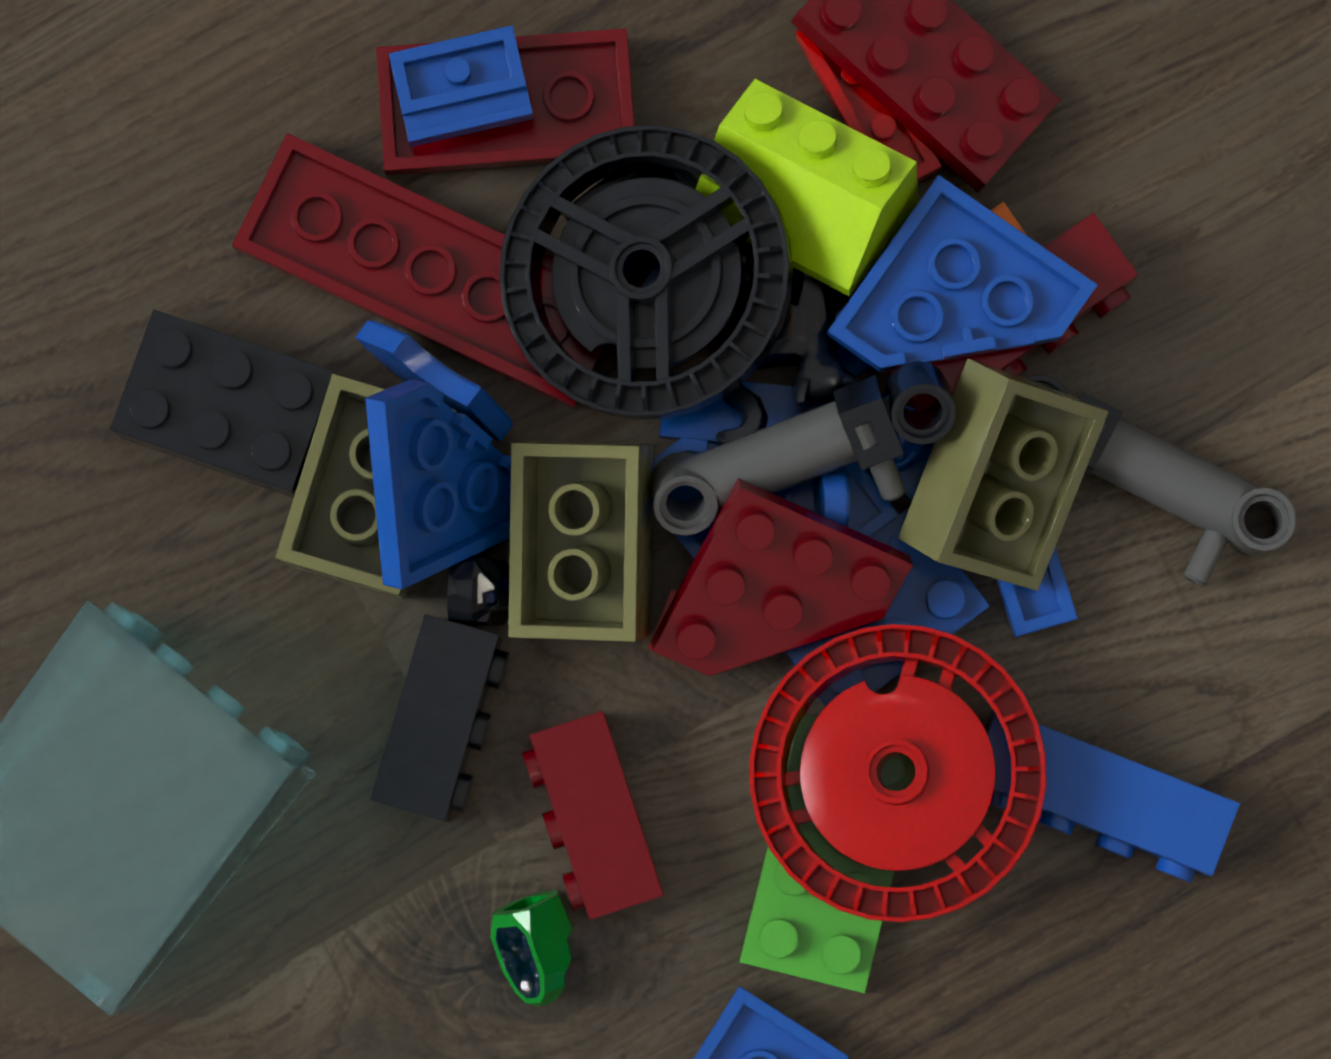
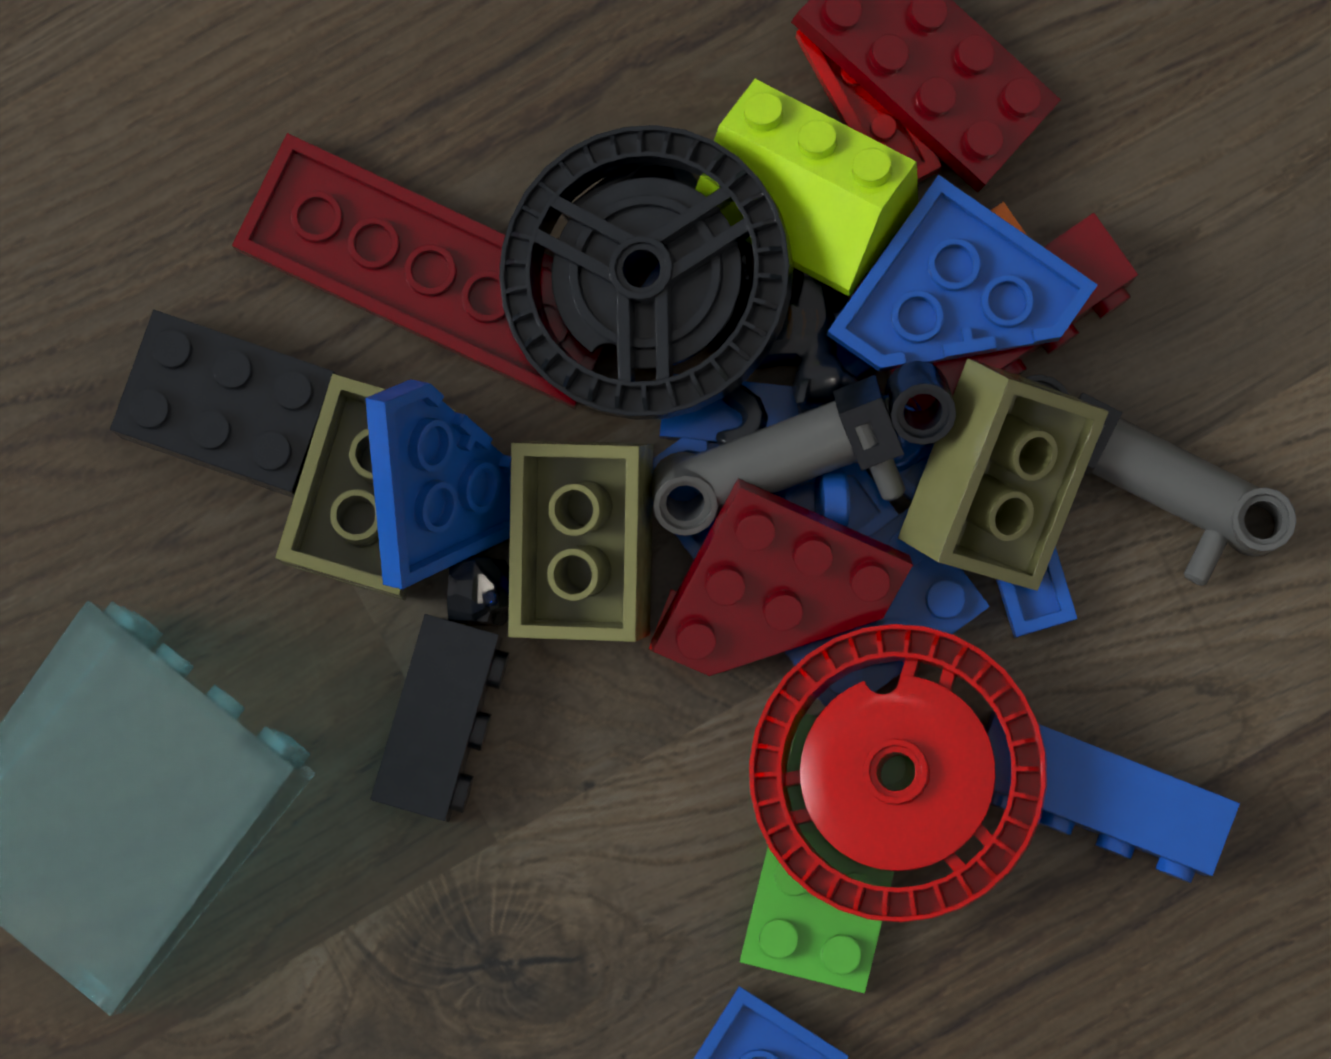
(410, 361): blue tile -> none
(461, 86): blue plate -> none
(533, 946): green rock -> none
(575, 91): dark red plate -> none
(592, 816): dark red brick -> none

